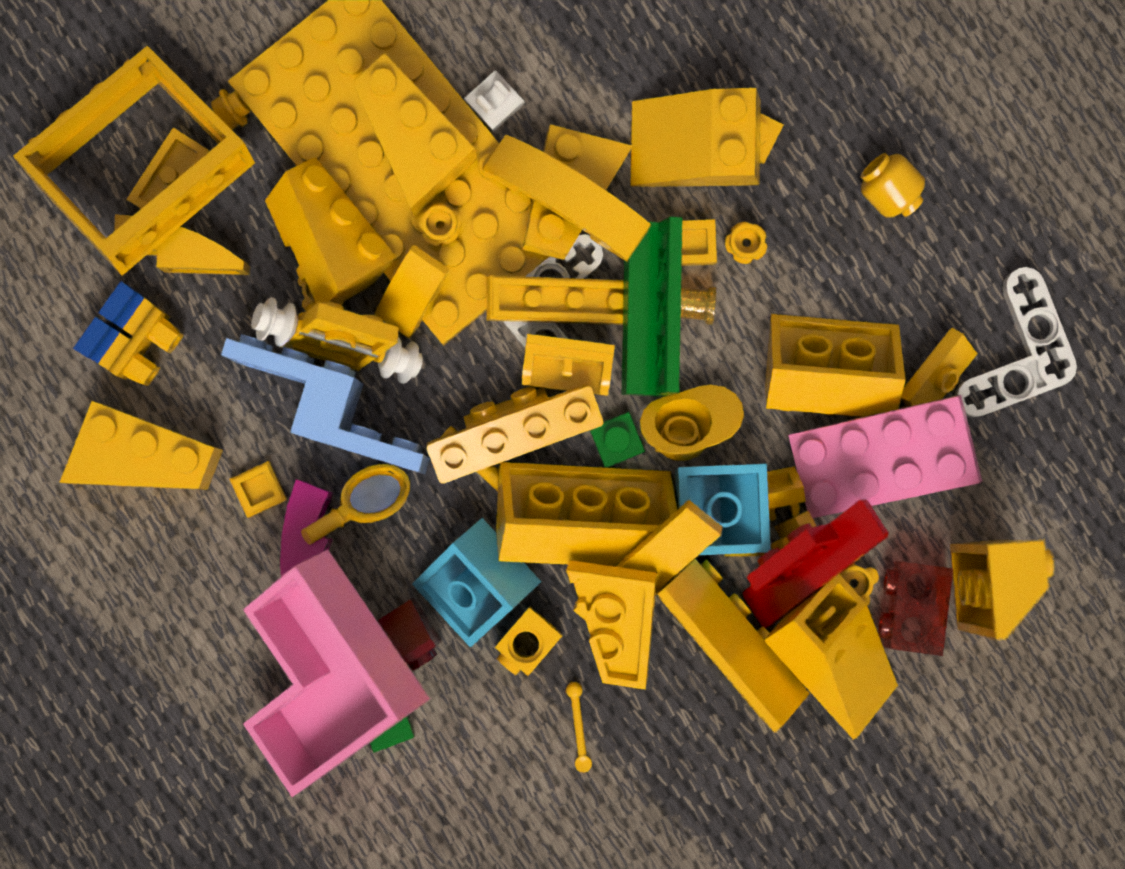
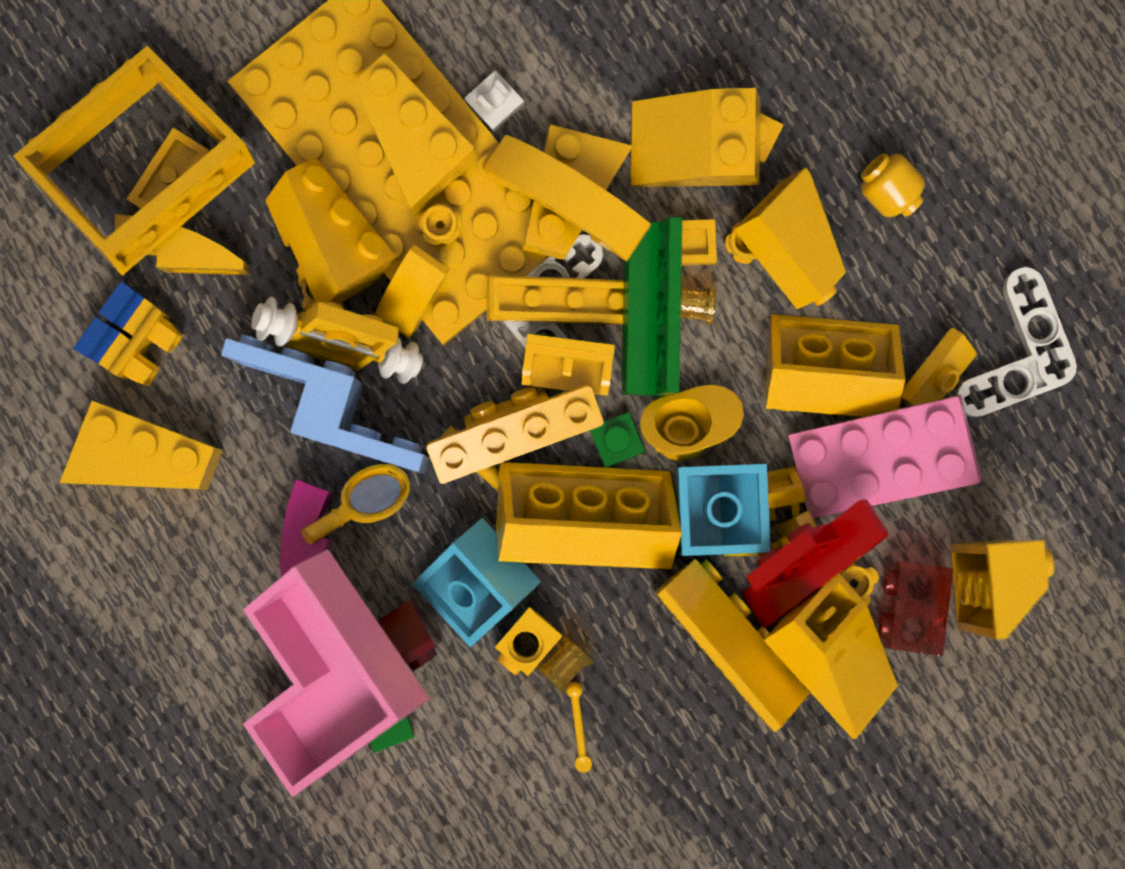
(230, 109): yellow plate -> none
(258, 489): yellow tile -> none
(565, 664): none -> clear yellow bush
(619, 619): yellow wing -> none
(672, 544): yellow tile -> none
(794, 241): none -> yellow slope

